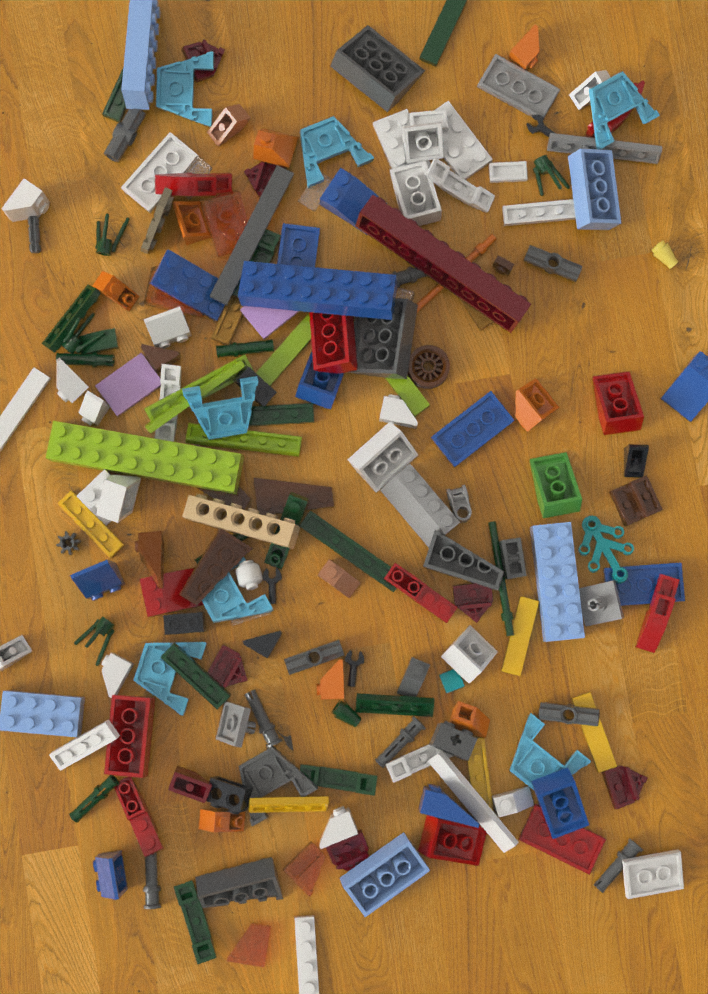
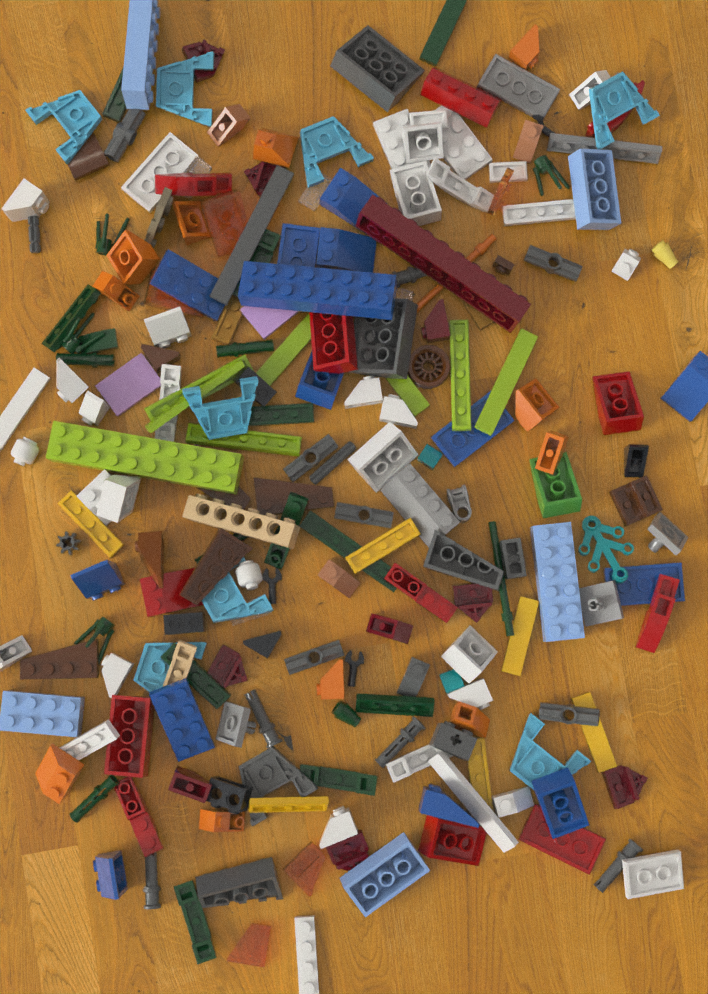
(24, 451): none -> white head
(58, 773): none -> orange slope
(63, 663): none -> reddish brown wing
(75, 116): none -> medium azure wing
(88, 159): none -> reddish brown slope
(132, 258): none -> orange slope
(181, 662): none -> tan slope
(182, 719): none -> blue plate
(320, 450): none -> dark grey piece
(332, 463): none -> dark grey axle
(345, 250): none -> blue slope
(350, 513): none -> dark grey piece
(365, 393): none -> white slope
(382, 546): none -> yellow tile
(389, 628): none -> dark red slope
(429, 456): none -> teal slope
(436, 324): none -> dark red slope
(460, 96): none -> red slope
(460, 375): none -> lime tile
(474, 694): none -> white slope
(503, 188): none -> clear orange wing
(506, 382): none -> lime tile
(528, 141): none -> nougat slope
(551, 451): none -> orange slope
(626, 264): none -> white bracket
(666, 534): none -> light grey tile

